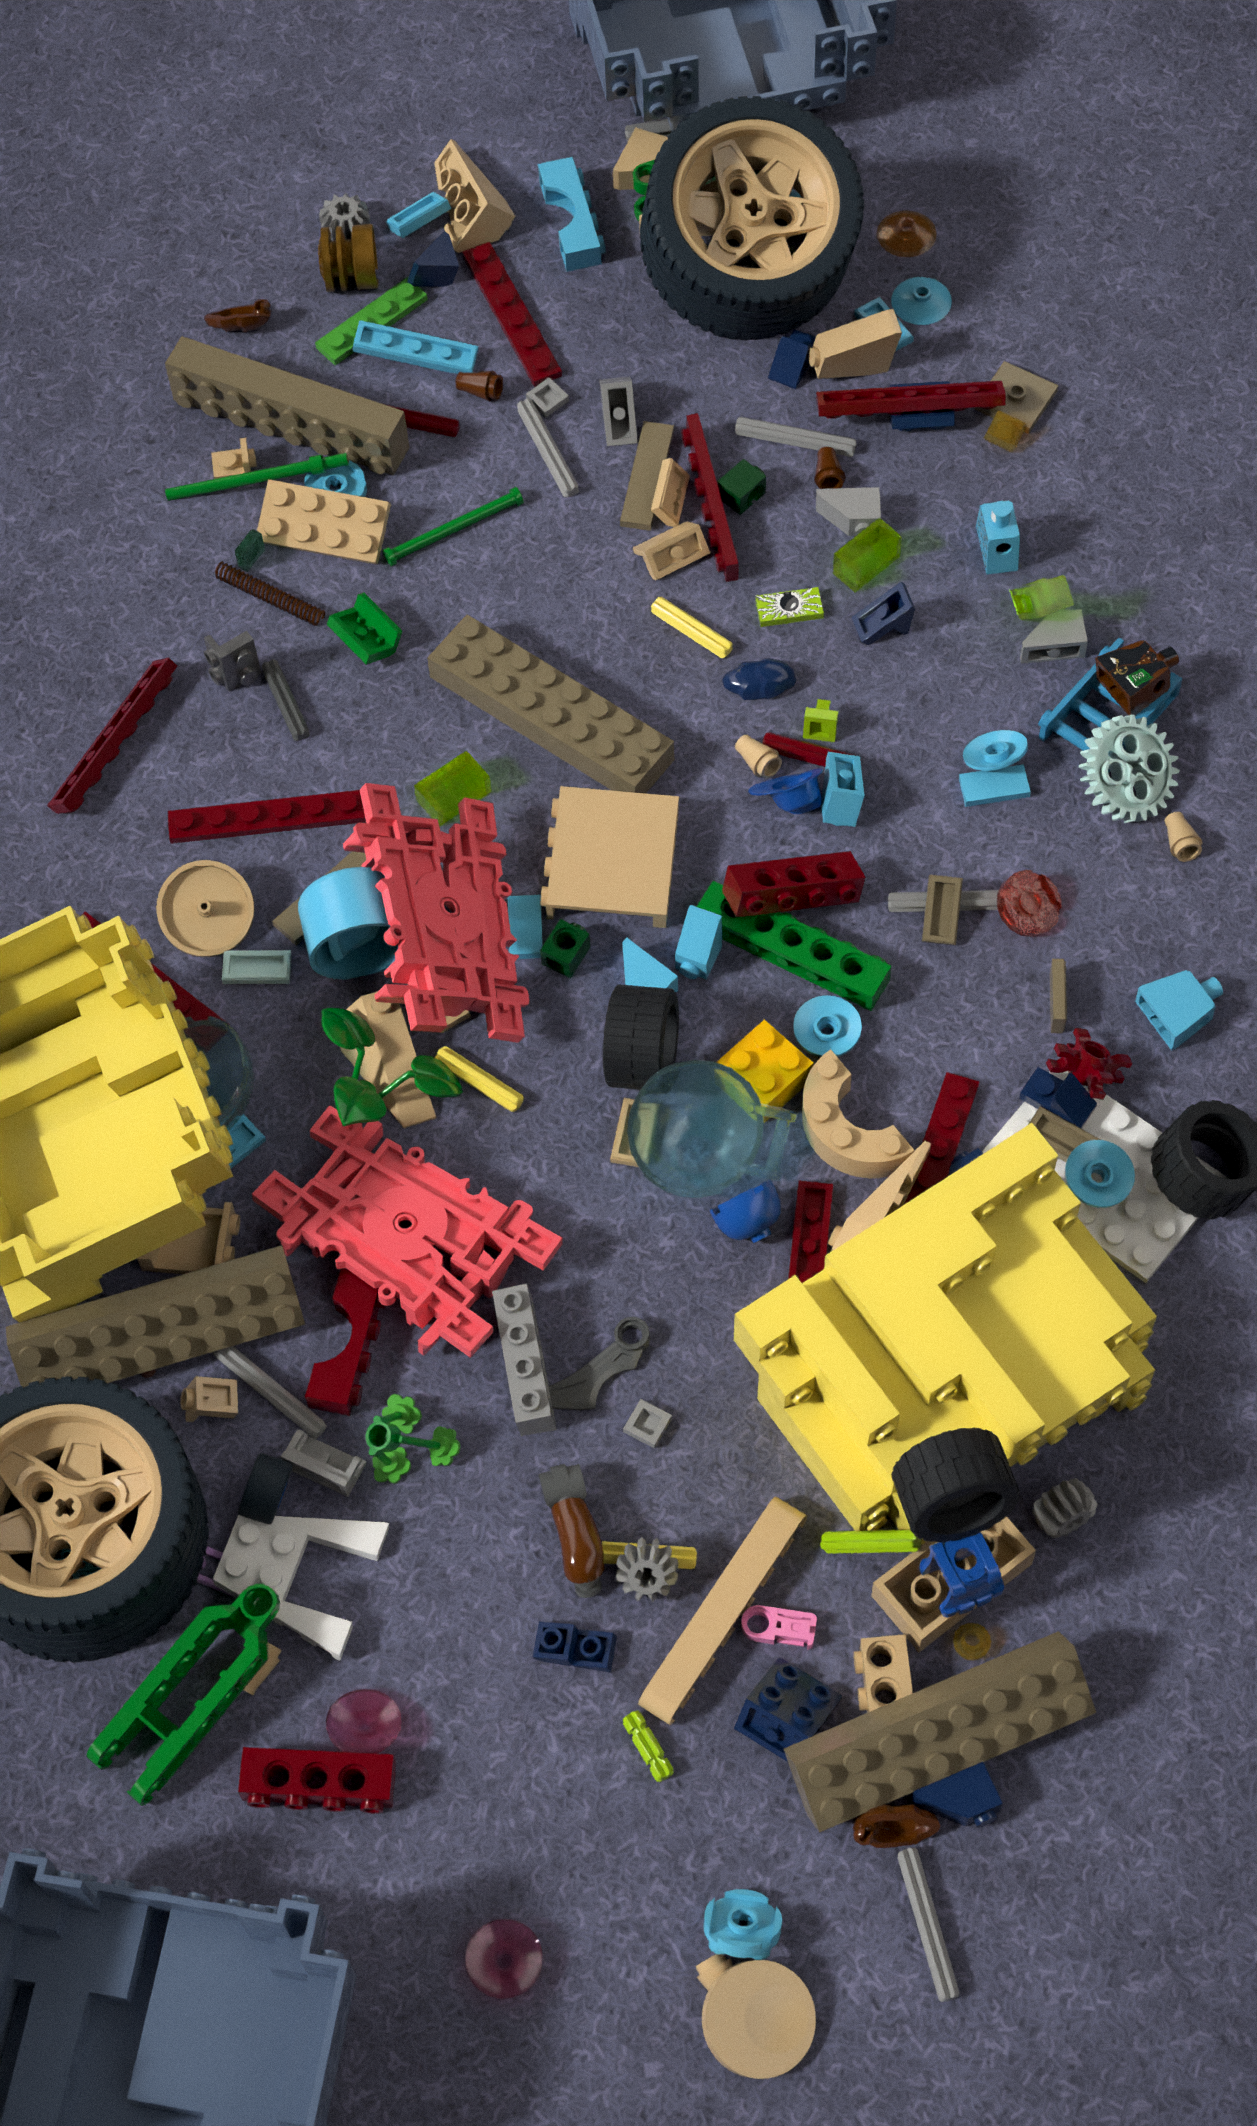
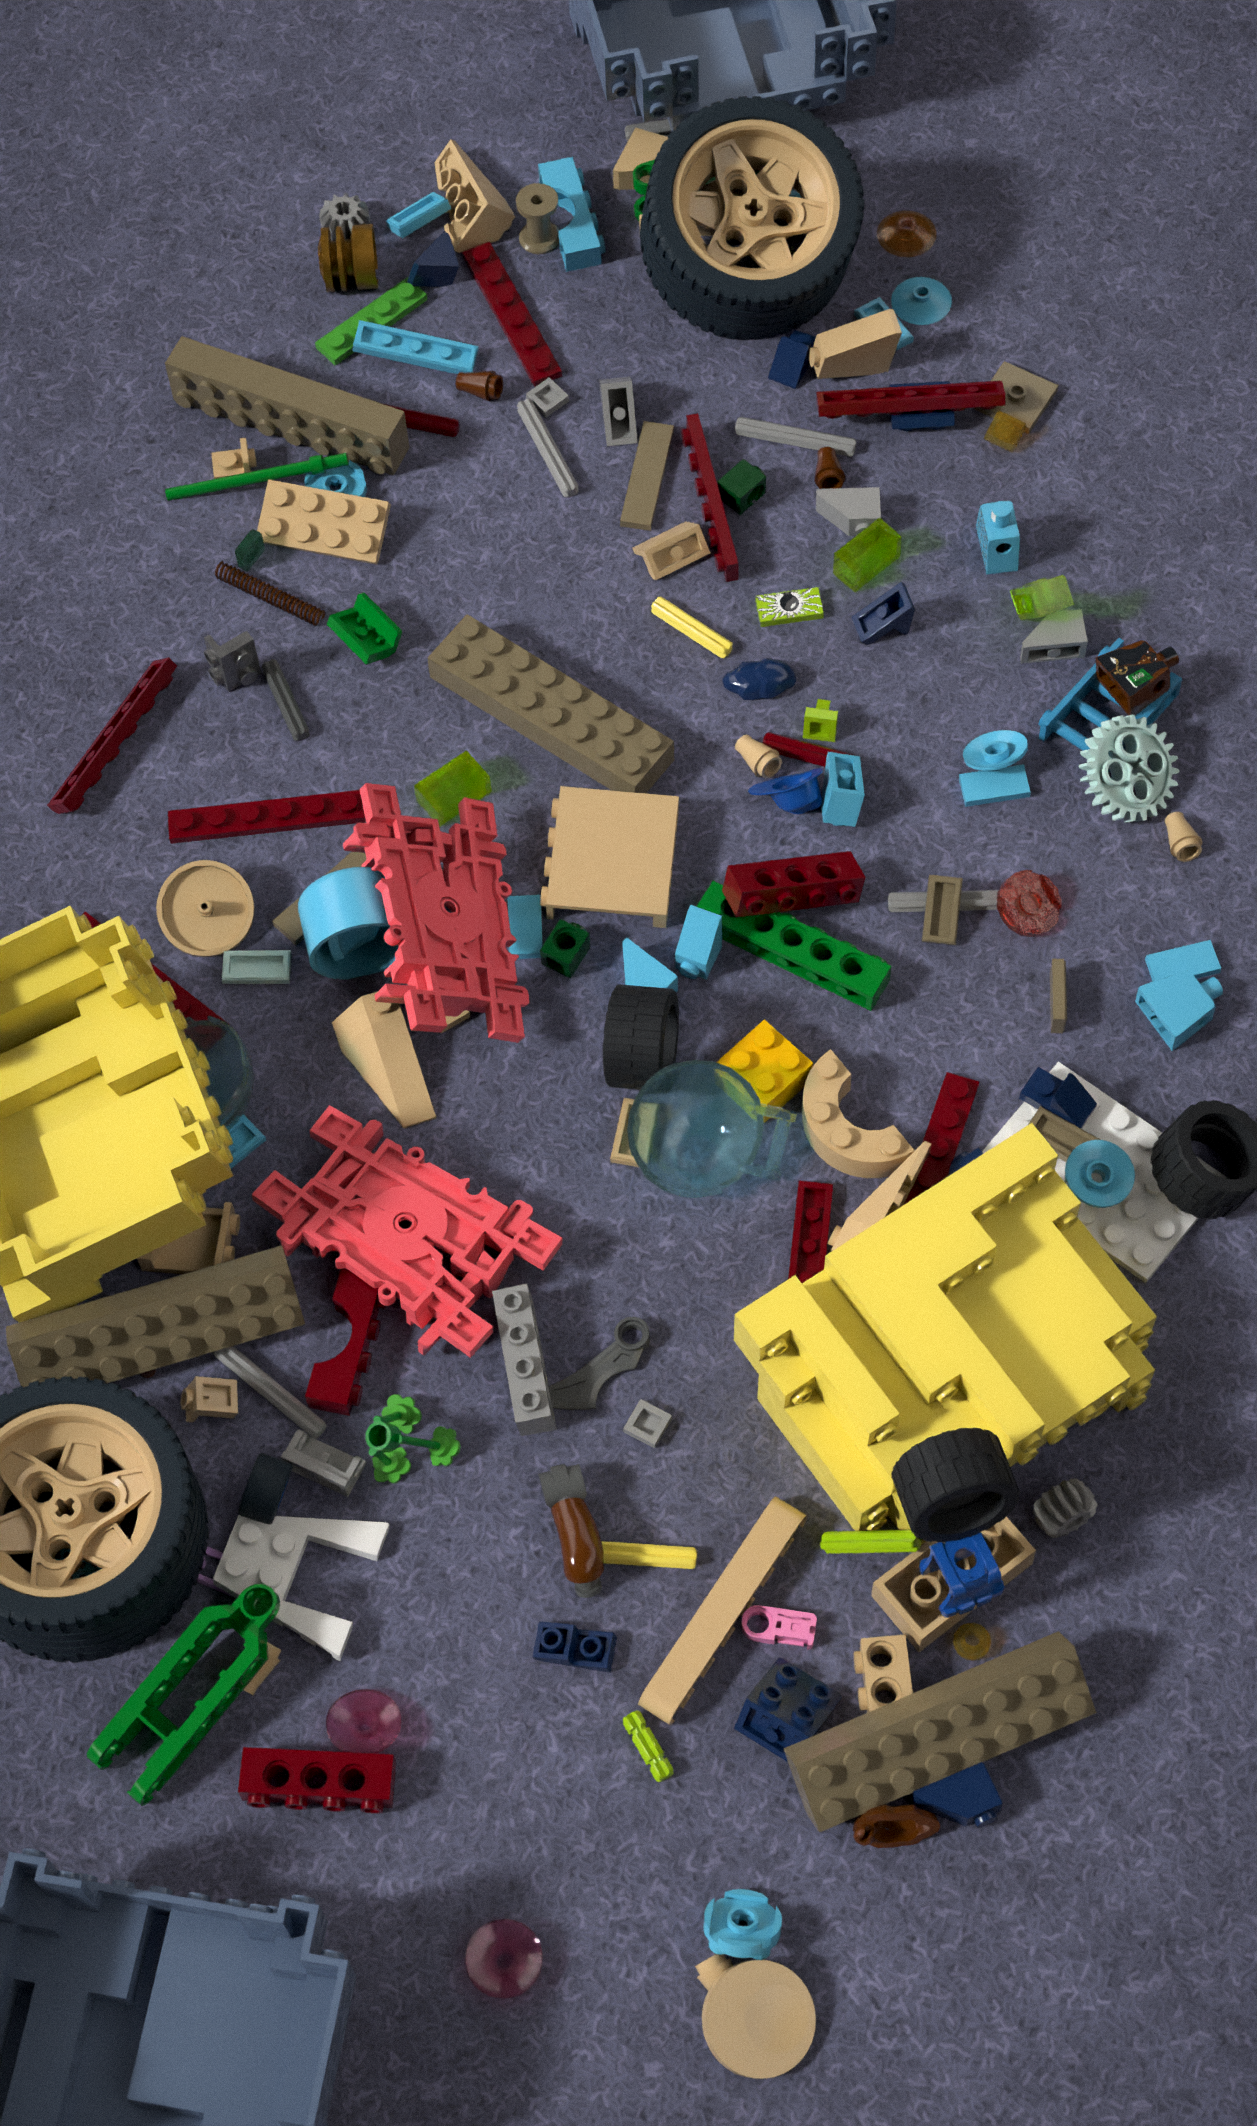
(242, 318): reddish brown arm -> none
(357, 1099): green plant -> none
(453, 526): green bar -> none
(480, 1079): light yellow axle -> none
(537, 204): none -> dark tan piece
(643, 1556): light grey gear -> none
(670, 492): tan plate -> none
(749, 1213): blue cylinder -> none
(831, 1013): medium azure dish -> none
(928, 1925): light grey axle -> none
(1089, 1063): dark red pin -> none
(1196, 958): none -> medium azure tile

